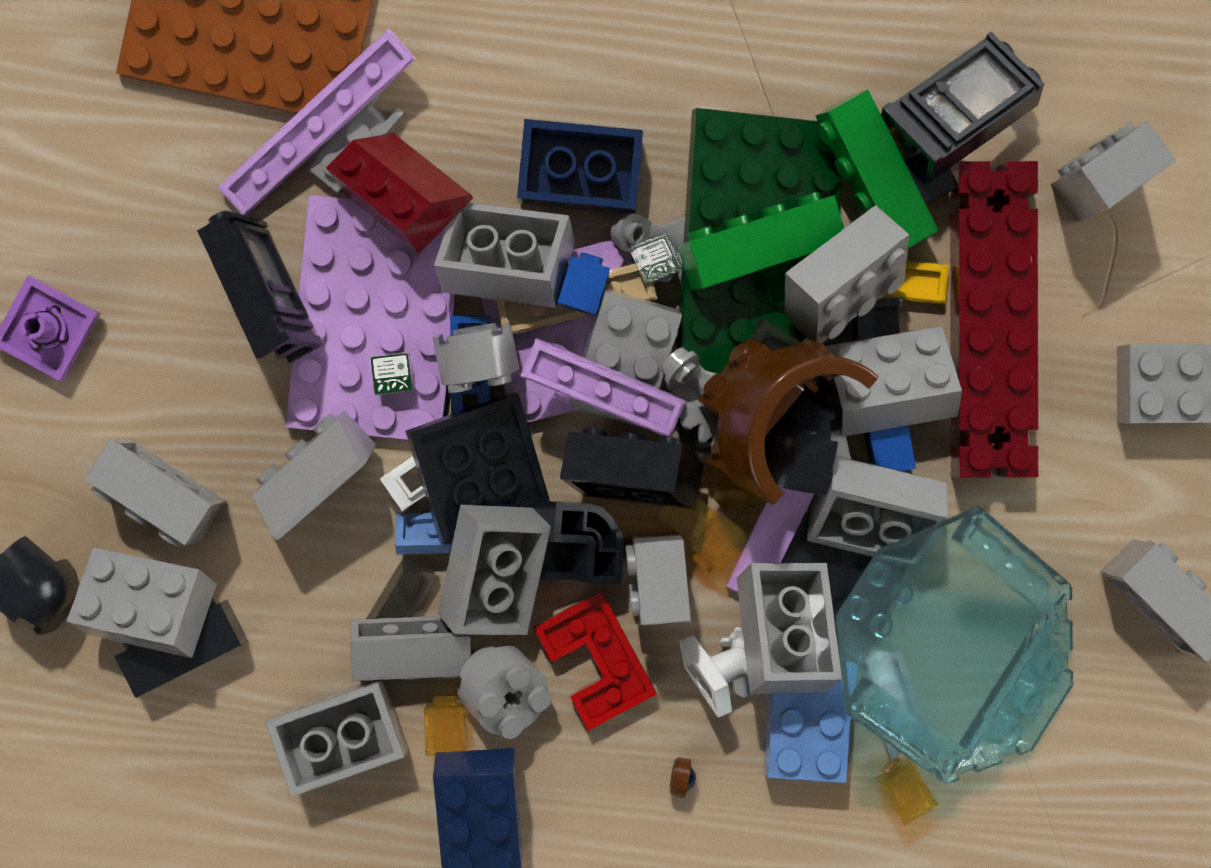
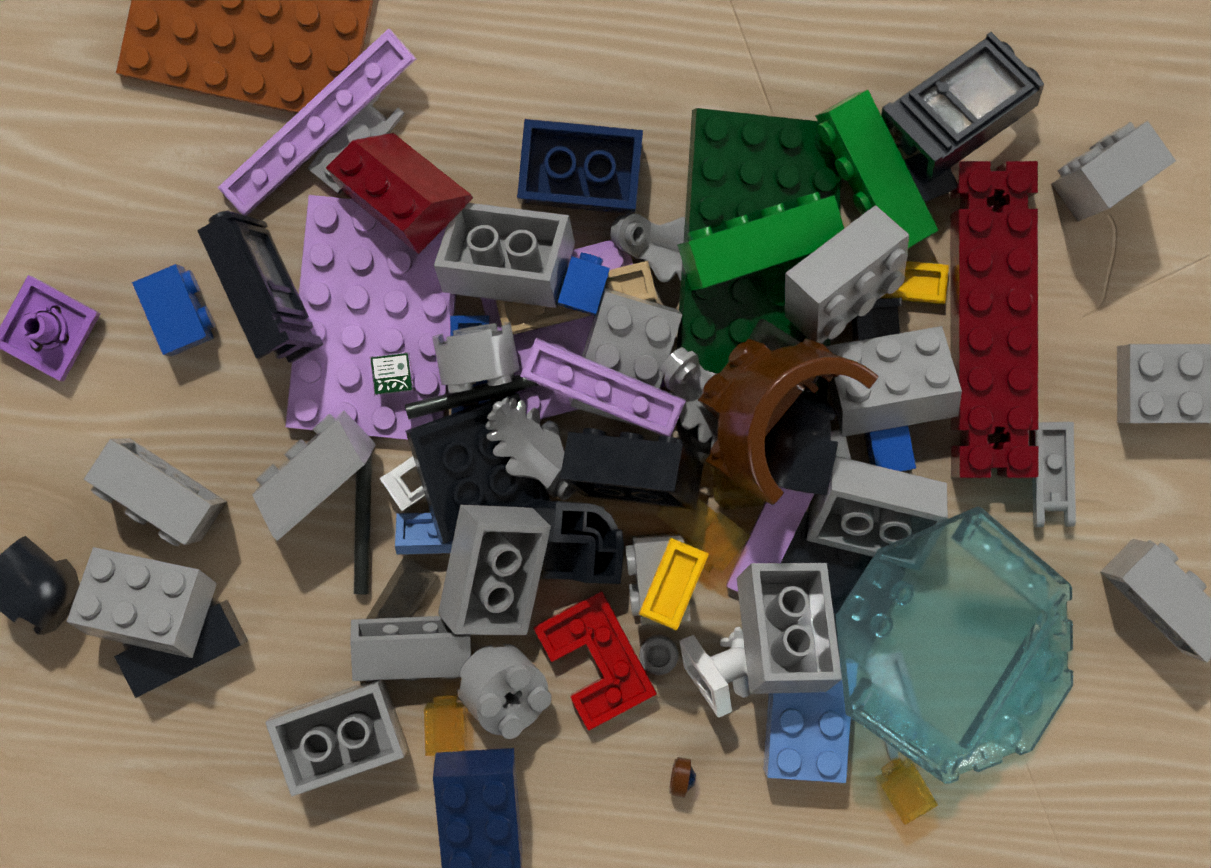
(174, 309): none -> blue brick
(362, 528): none -> pearl dark grey bar
(457, 399): none -> pearl dark grey bar
(533, 448): none -> light grey plant
(655, 258): clear tile -> none
(658, 654): none -> light grey tile
(673, 583): none -> yellow tile
(1056, 481): none -> light grey hinge

